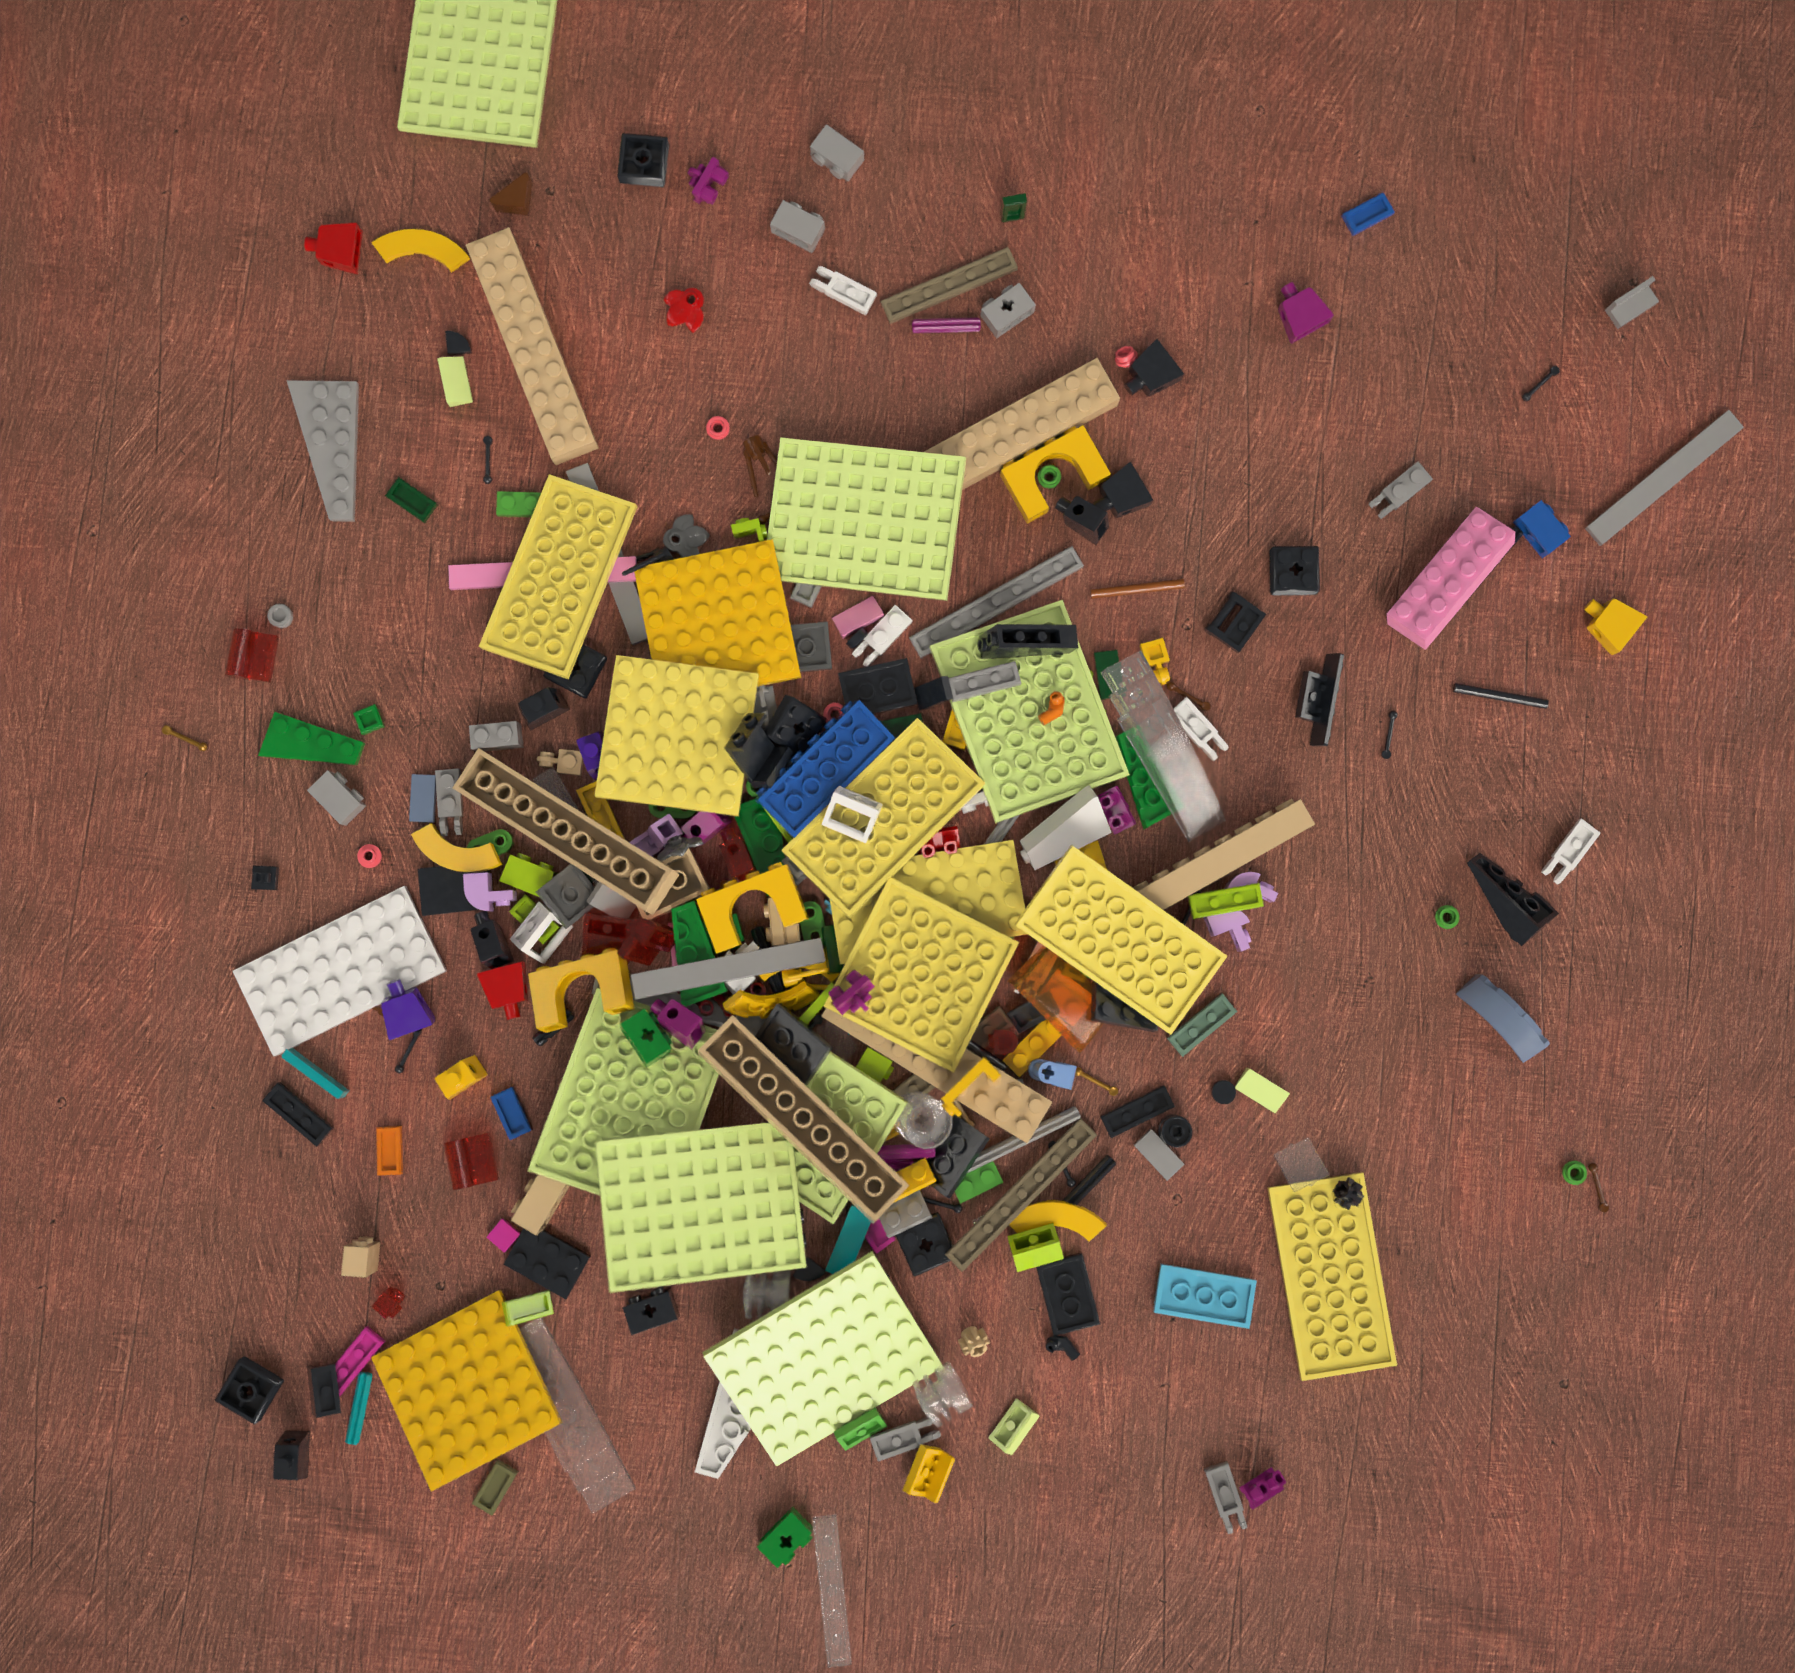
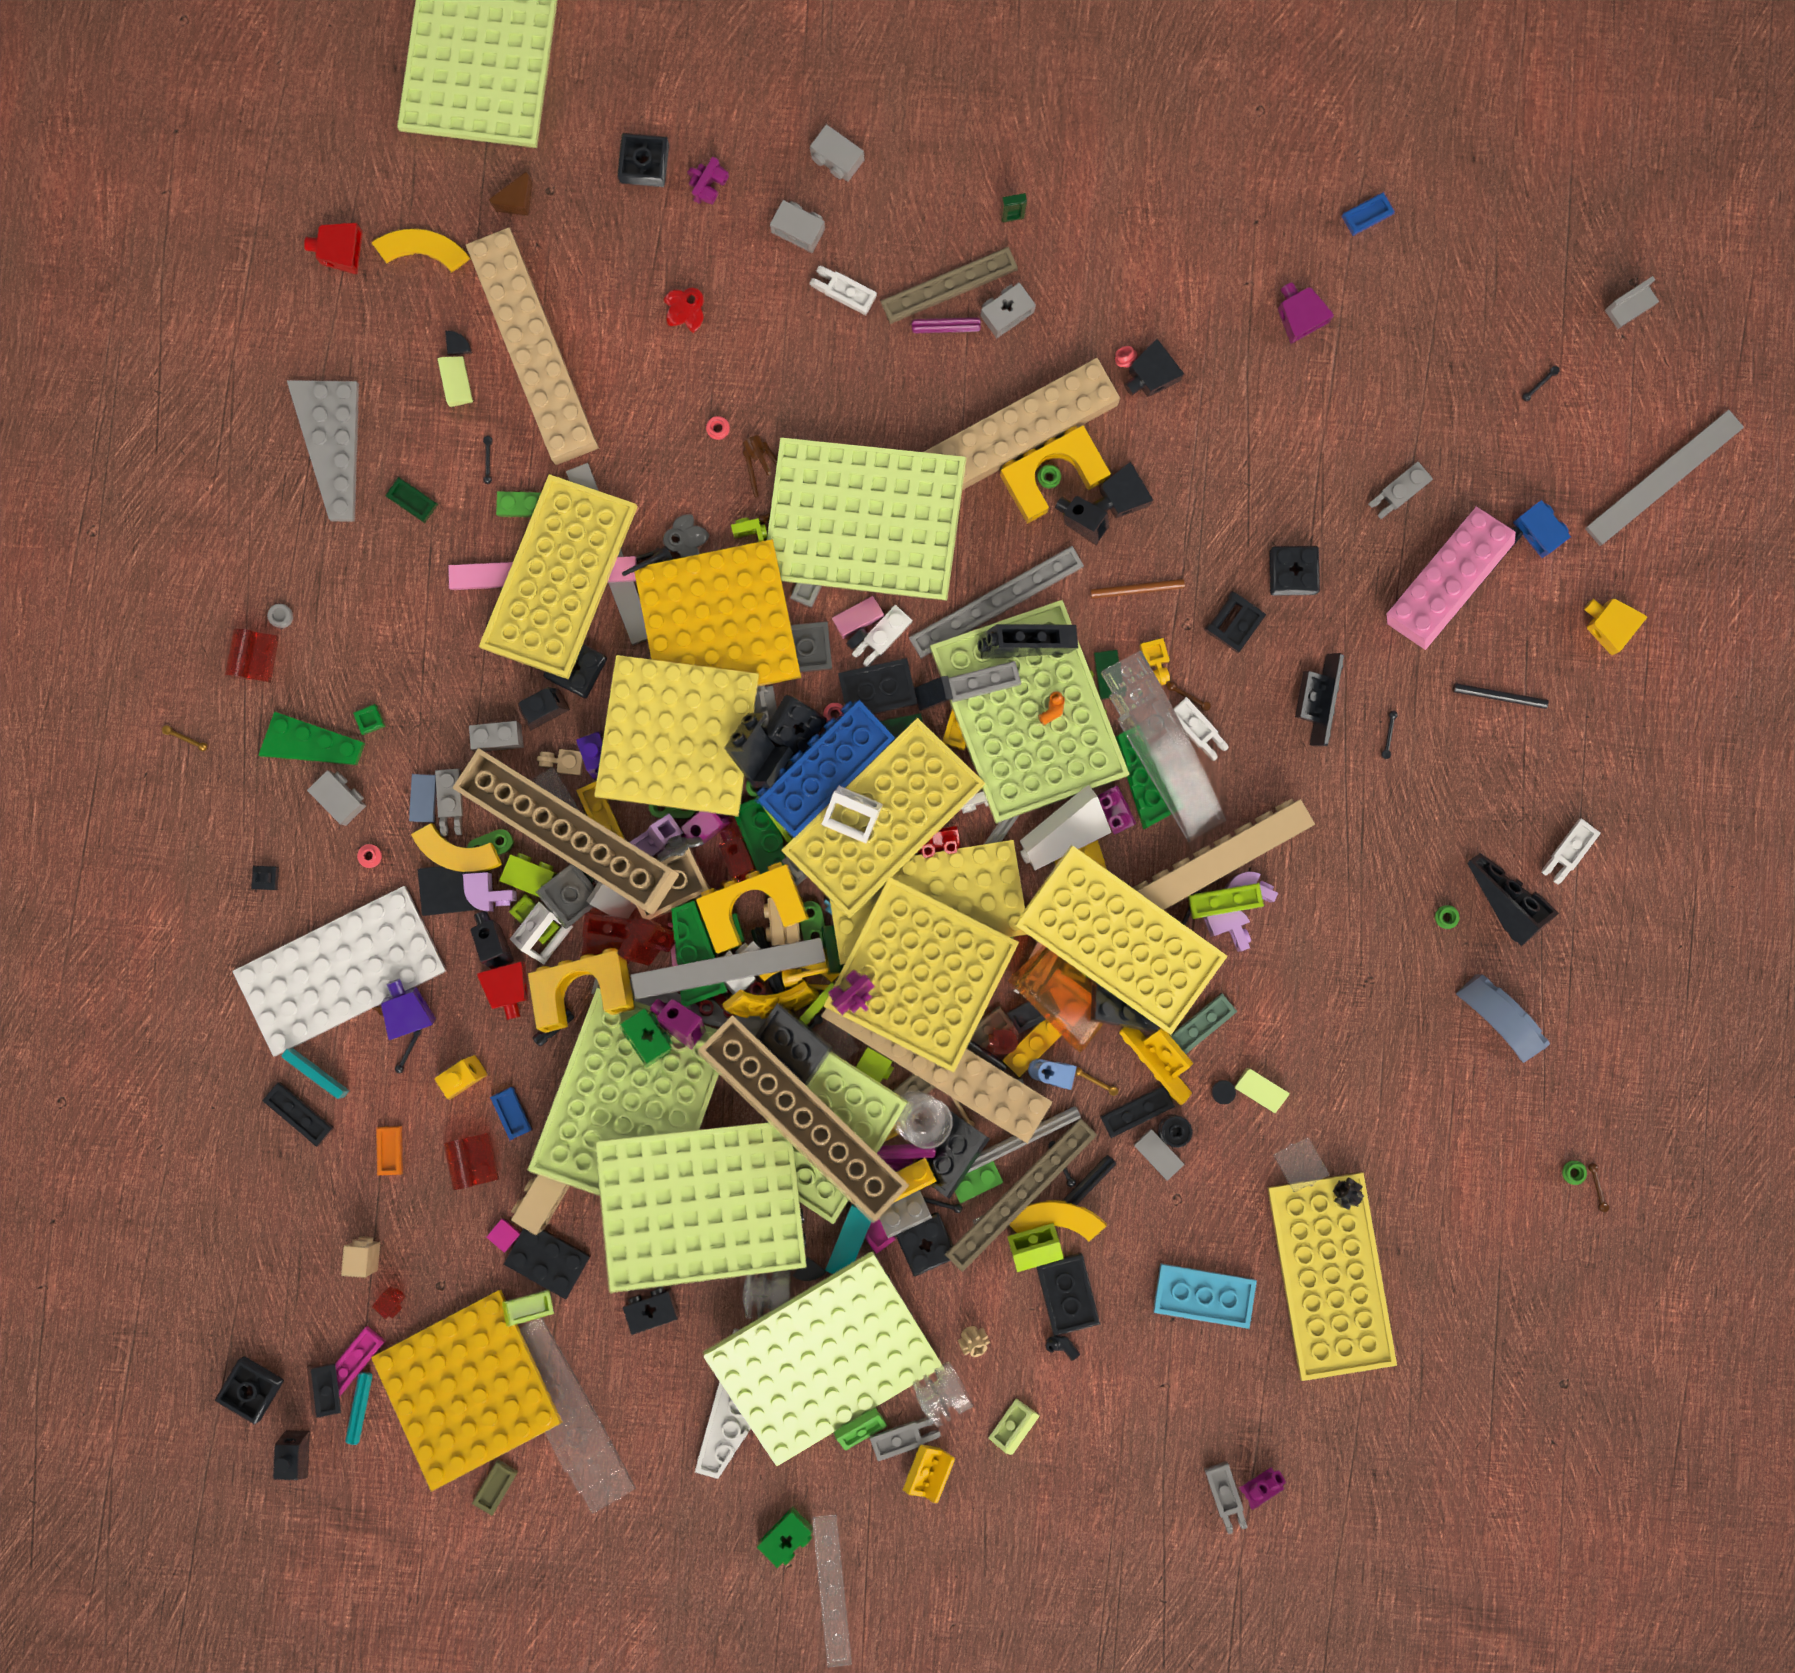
(975, 1072): yellow panel -> none
(1163, 1058): none -> yellow bracket

